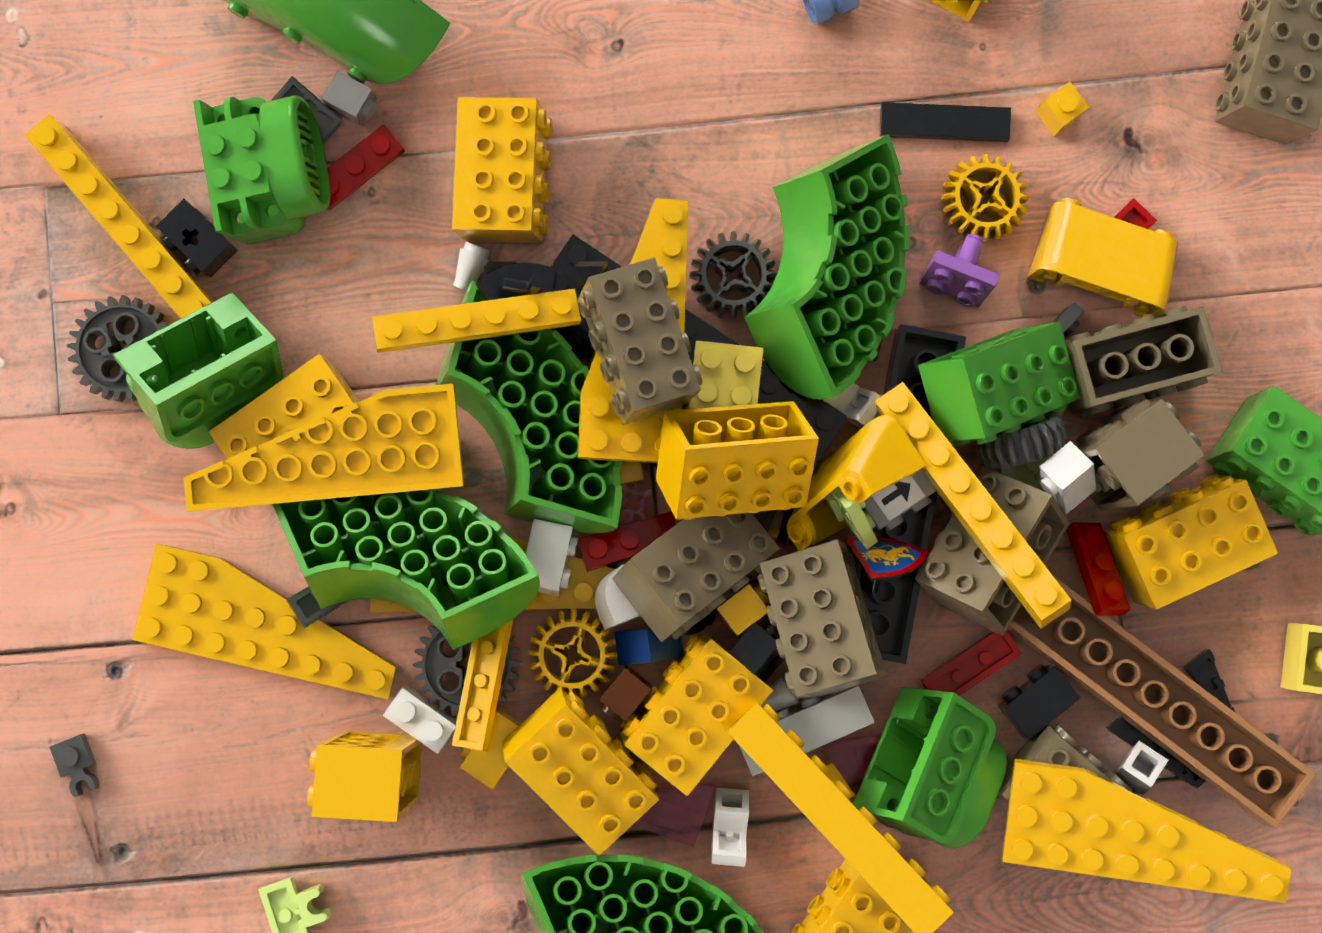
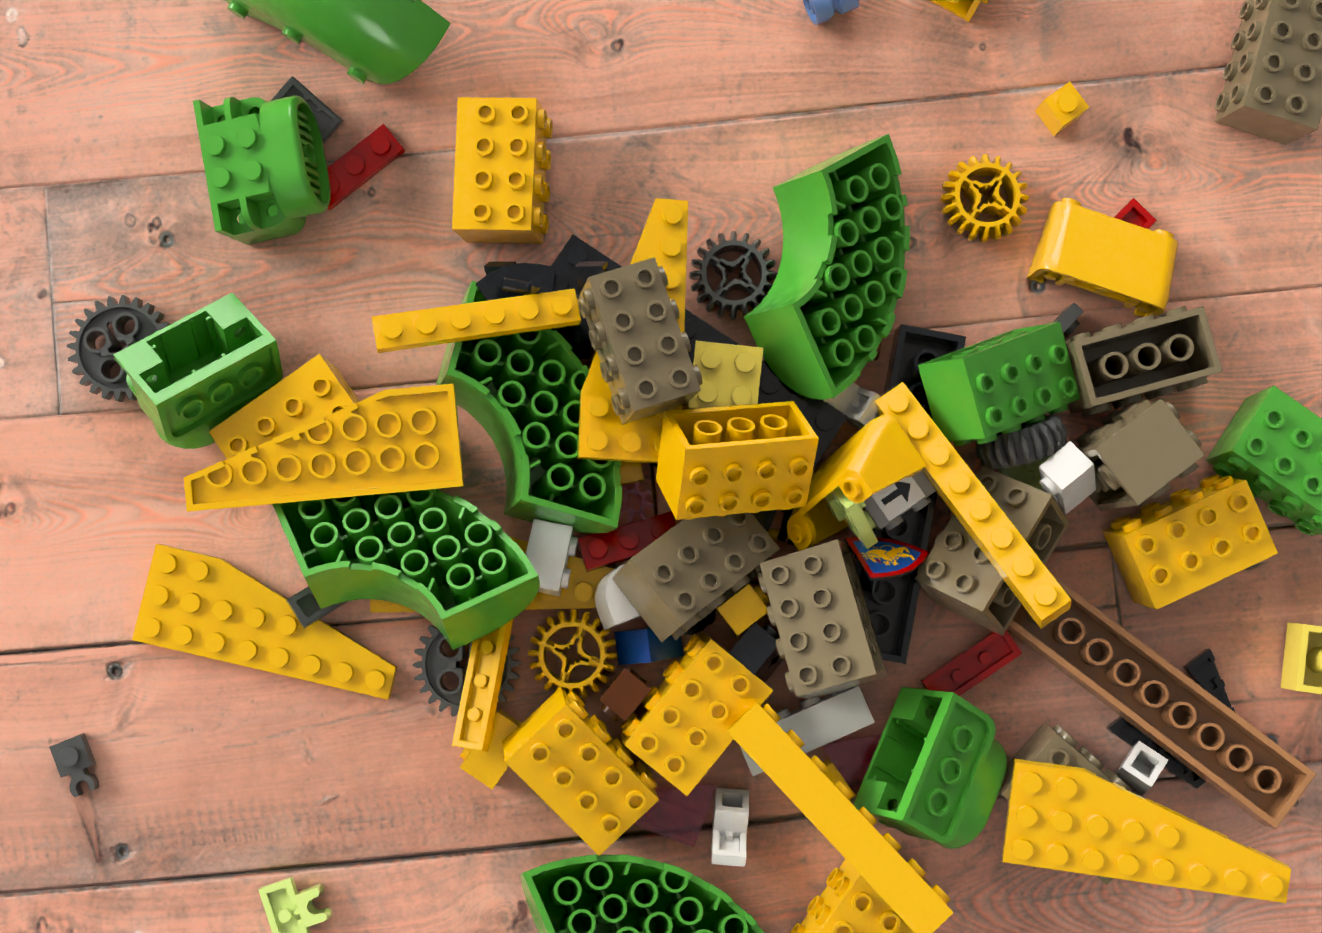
(118, 217): yellow brick -> none
(184, 224): black brick -> none
(350, 98): light grey brick -> none
(365, 776): yellow brick -> none
(420, 719): white brick -> none
(470, 264): white cone -> none
(781, 695): white cone -> none
(945, 122): black tile -> none
(959, 274): medium lavender plate -> none
(1037, 700): black brick -> none
(1098, 569): red plate -> none

